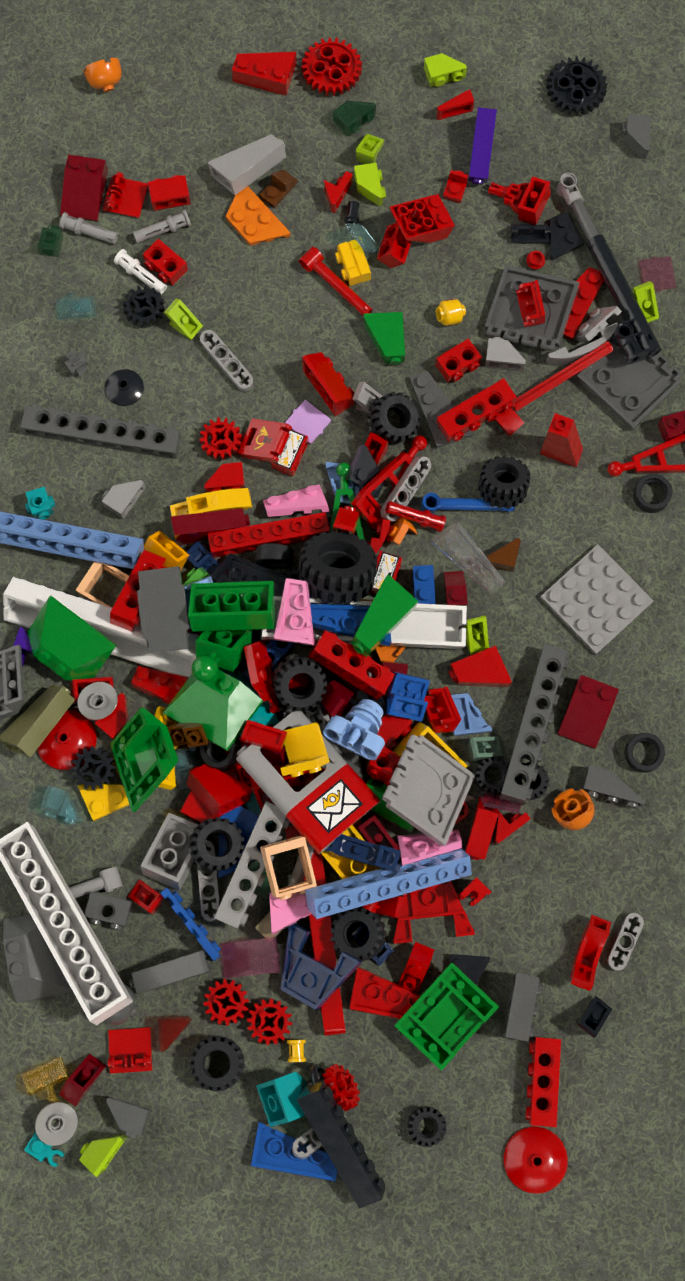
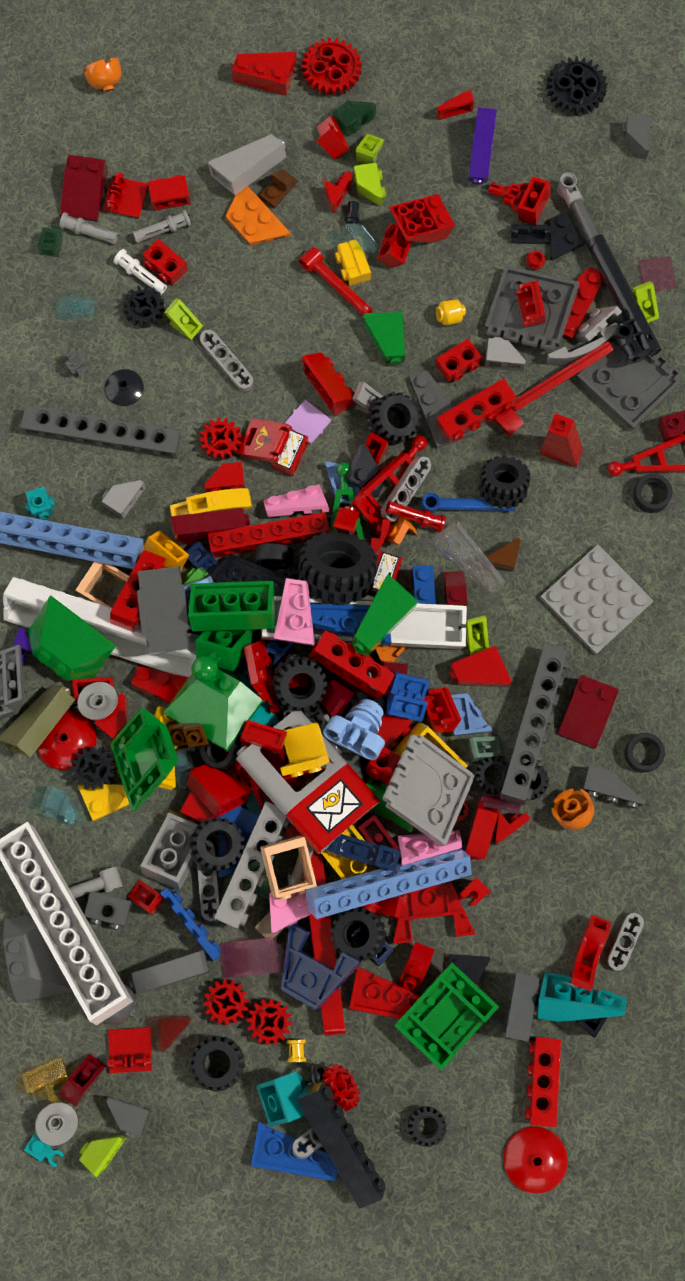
(332, 138): none -> red slope
(443, 69): lime slope -> none
(455, 186): red bracket -> none
(566, 1002): none -> teal wedge

